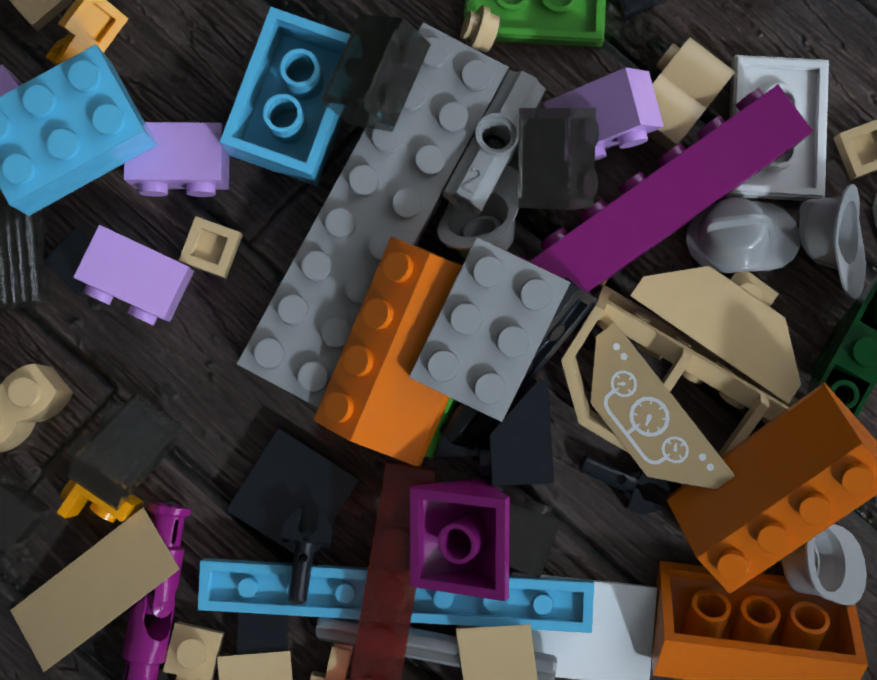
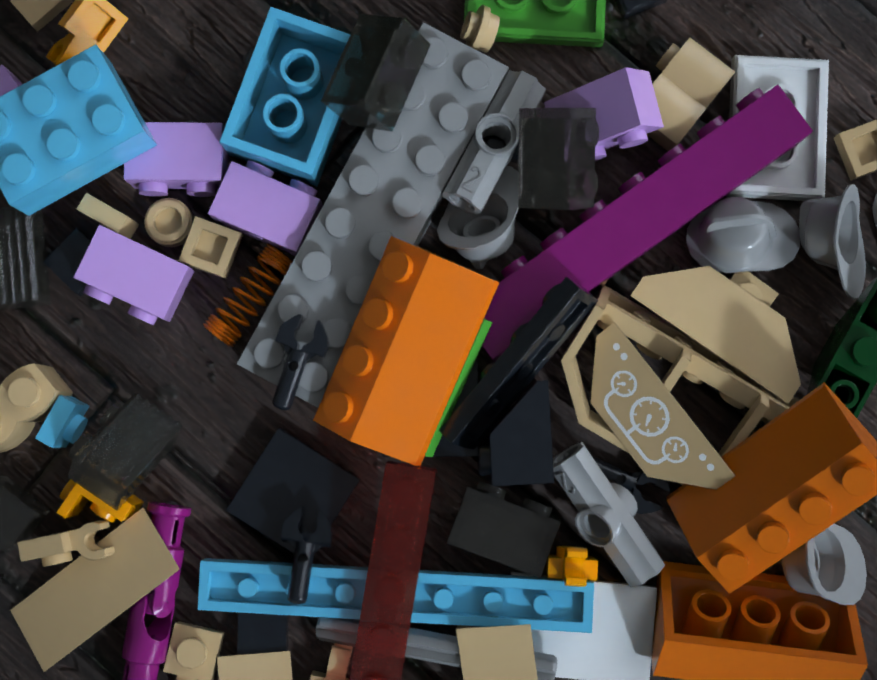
(57, 547): none -> tan plate
(64, 422): none -> medium azure plate
(107, 216): none -> tan tile
(168, 222): none -> tan tile
(219, 328): none -> orange piece
(265, 207): none -> lavender brick
(296, 358): none -> black bar
(460, 538): magenta slope -> none
(489, 329): light grey plate -> none
(572, 566): none -> light orange plate
(606, 515): none -> light grey piece

